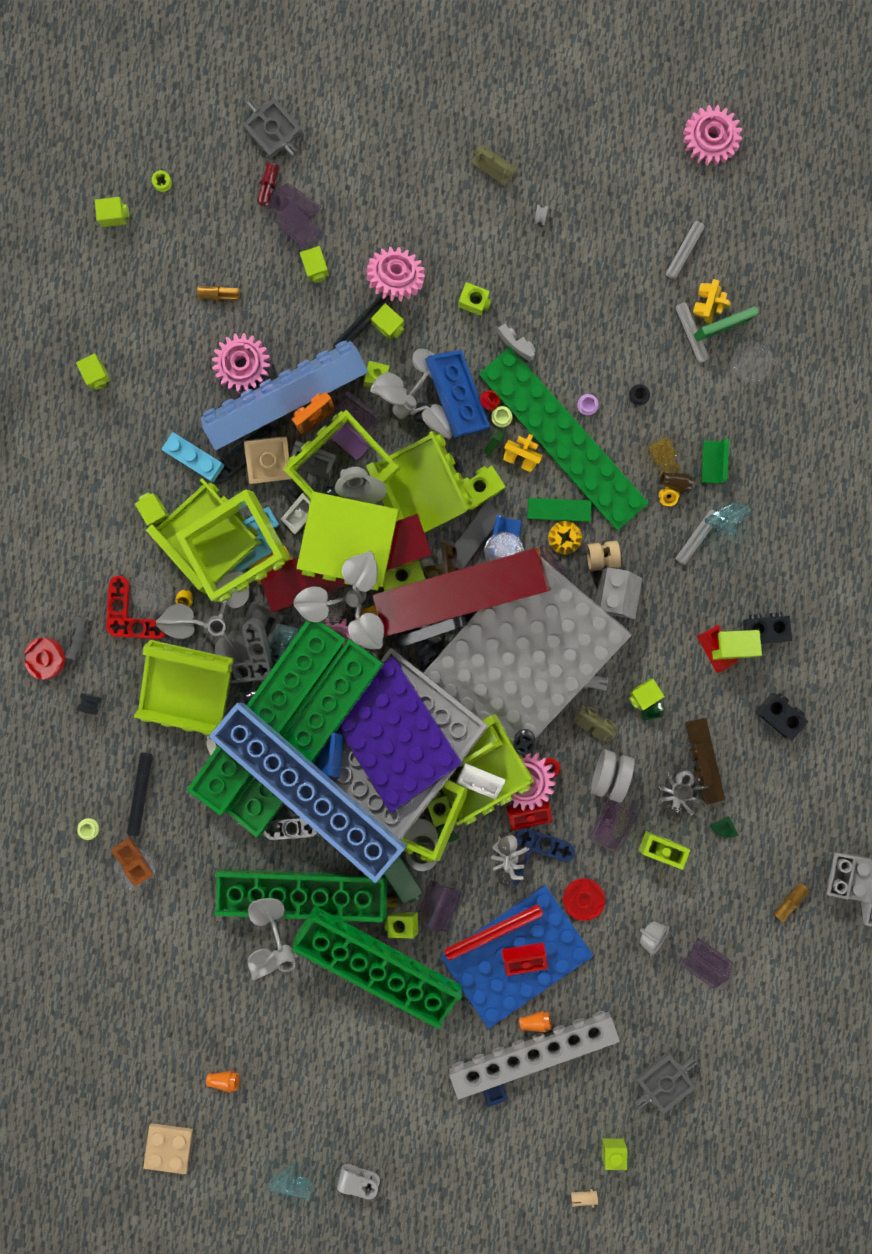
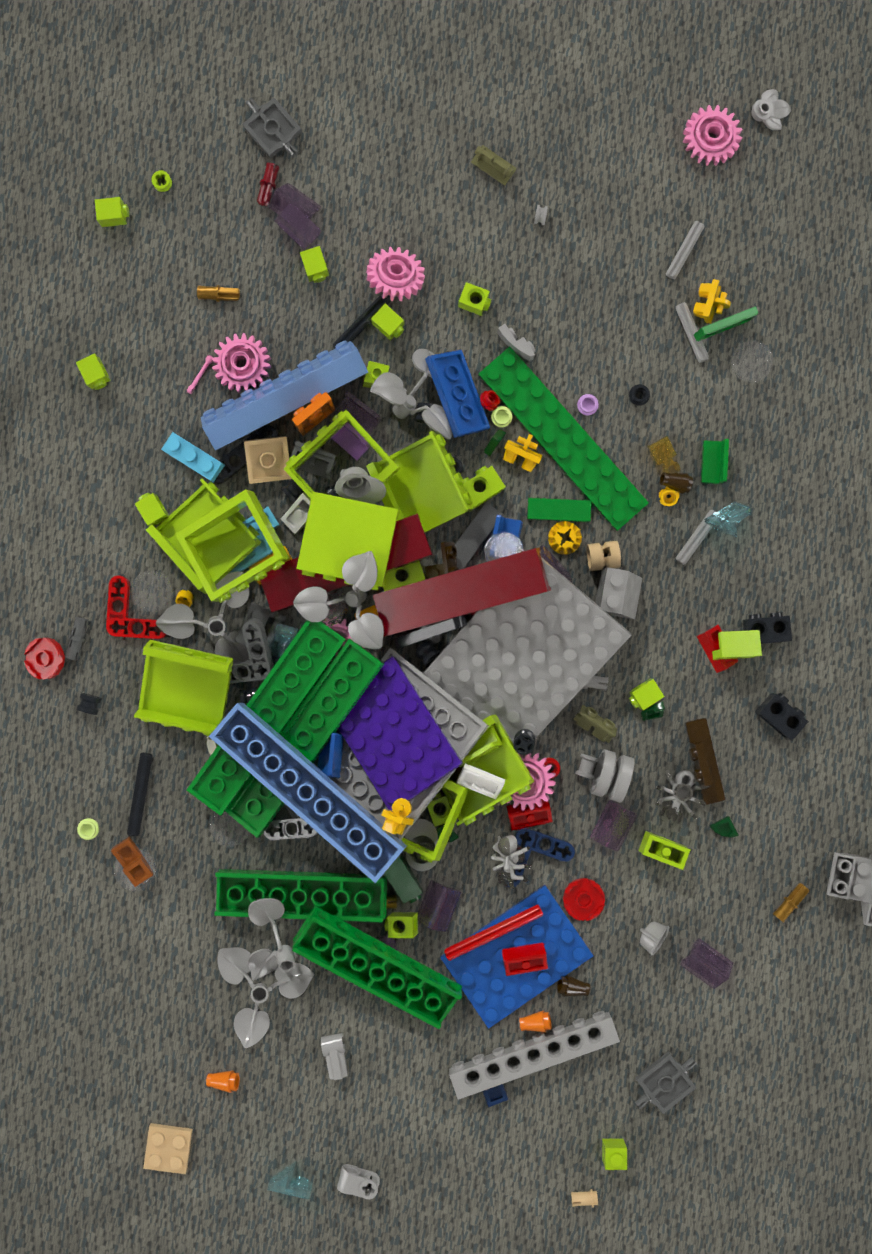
(208, 361): none -> bright pink hinge
(249, 1023): none -> light grey plant
(334, 1051): none -> light grey piece
(397, 817): none -> yellow hips
(572, 987): none -> dark brown cone
(587, 766): none -> light grey bush
(770, 109): none -> light grey plate

